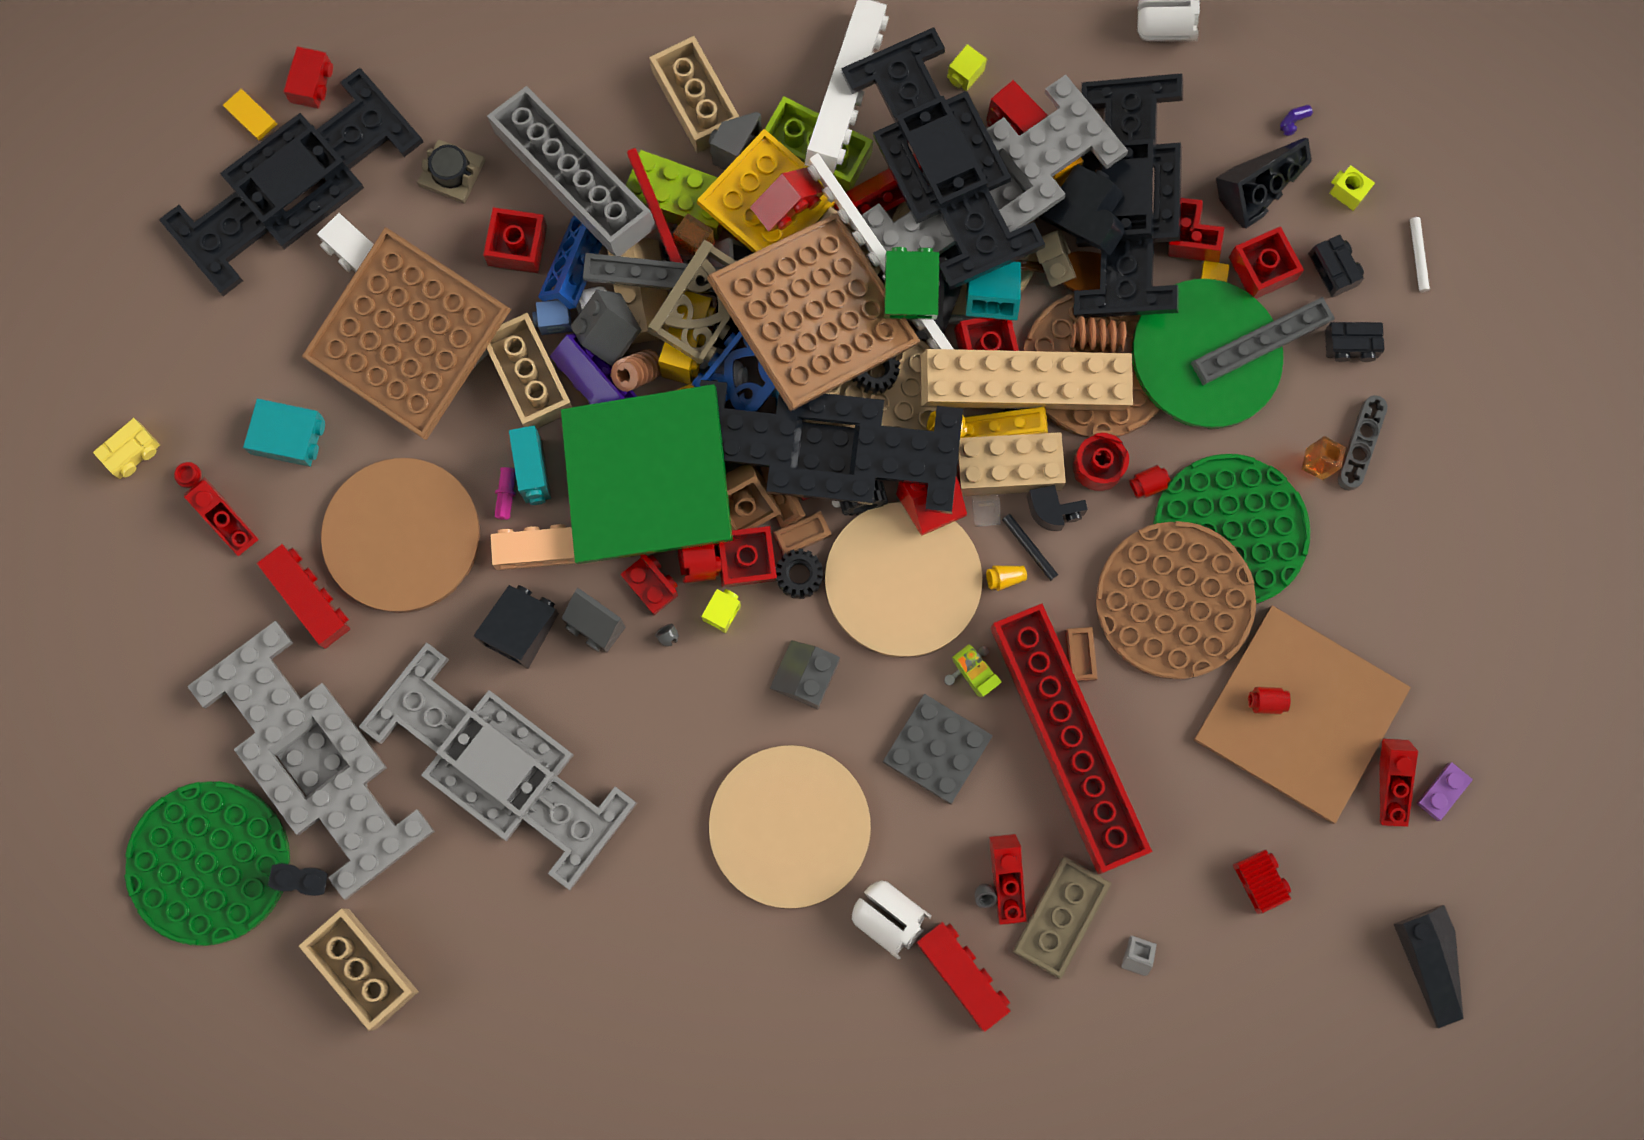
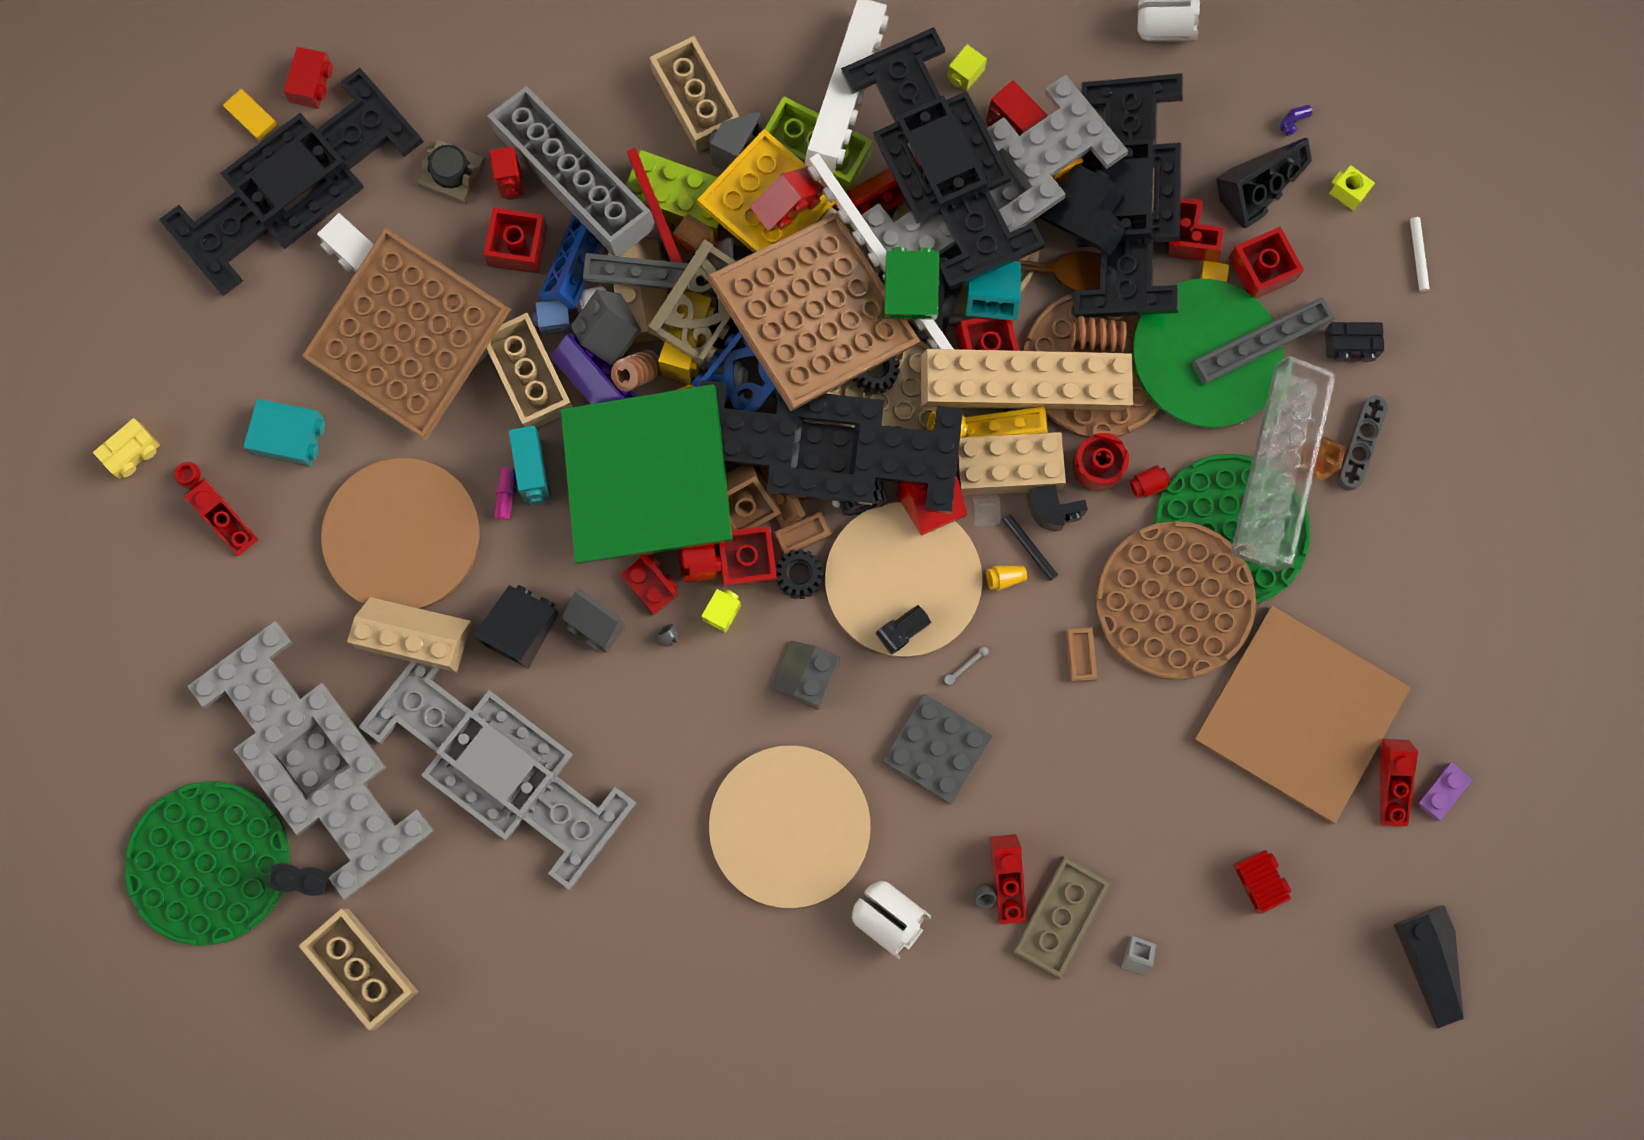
(304, 596): red brick -> none
(410, 634): none -> tan slope
(507, 173): none -> red brick
(532, 547): light nougat brick -> none
(897, 633): none -> black piece
(963, 976): red brick -> none
(975, 671): lime leg -> none
(1055, 258): dark tan brick -> none
(1070, 739): red brick -> none
(1269, 700): red brick -> none
(1283, 464): none -> clear brick
(1336, 265): black brick -> none

